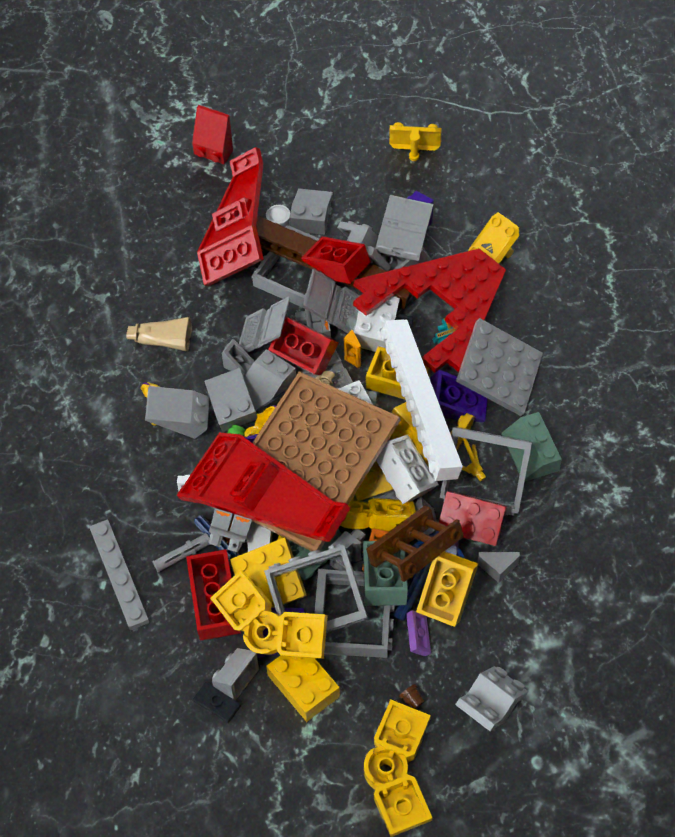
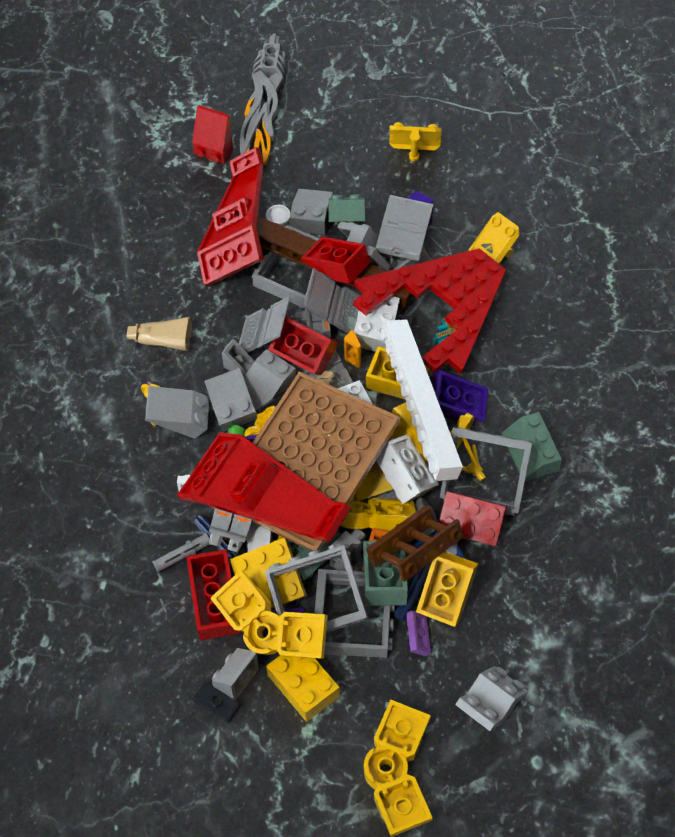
(119, 575): light grey plate -> none
(266, 75): none -> light grey piece
(347, 208): none -> sand green slope
(412, 697): reddish brown piece -> none
(498, 564): light grey slope -> none
(499, 367): light grey plate -> none

